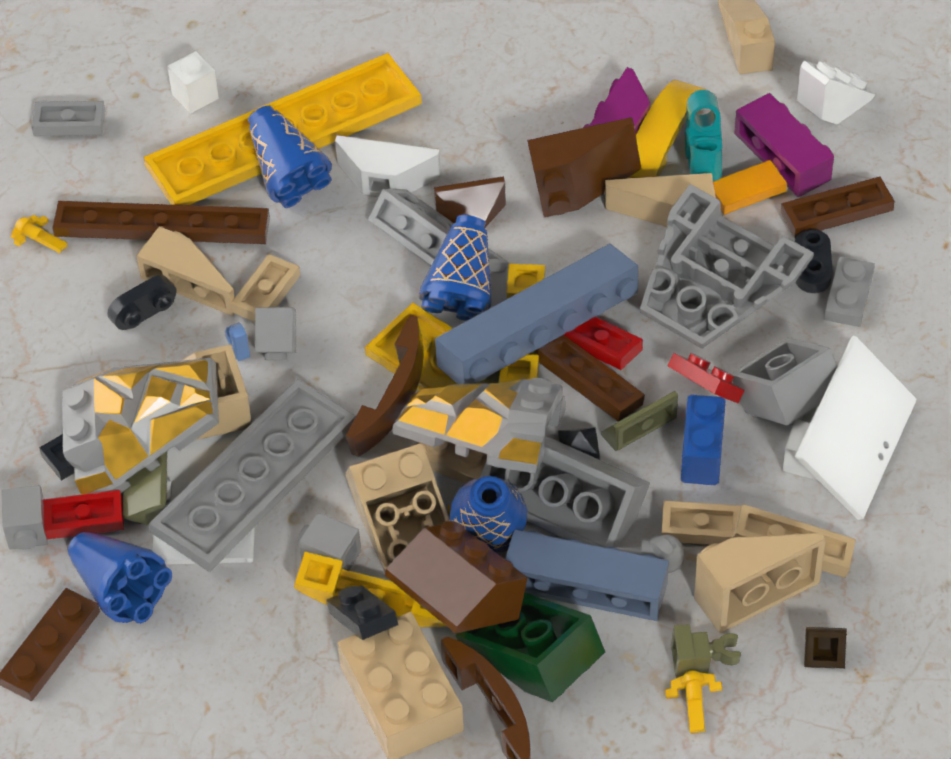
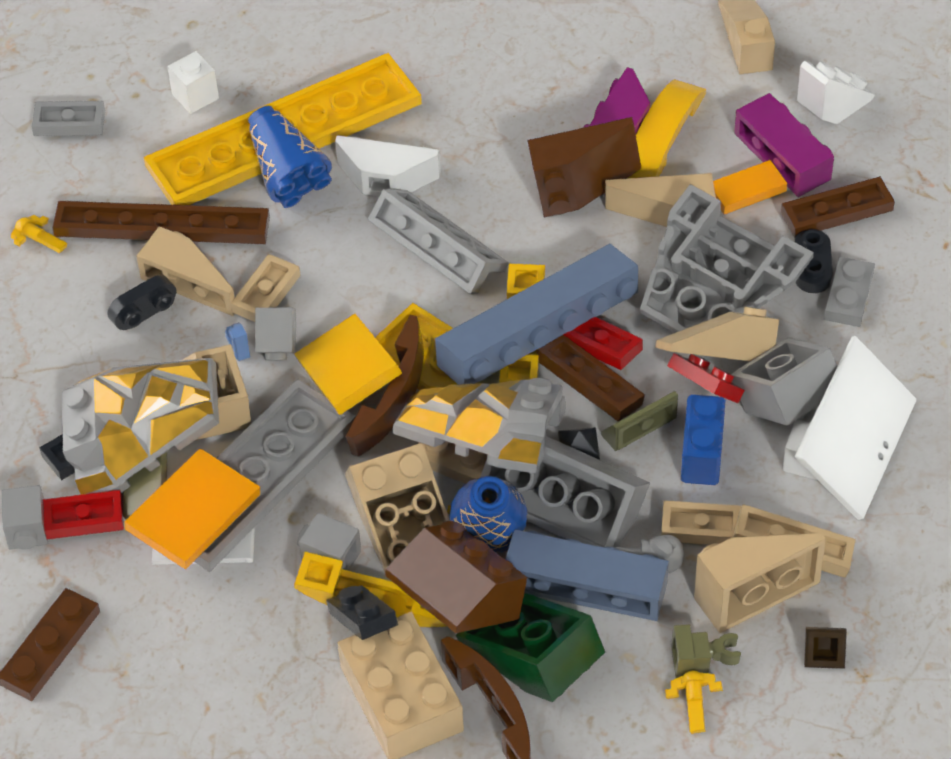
(120, 575): blue cone -> none
(192, 508): none -> light orange tile
(347, 364): none -> yellow tile
(460, 272): blue cone -> none
(473, 198): slope -> none
(704, 135): teal piece -> none
(726, 336): none -> tan slope

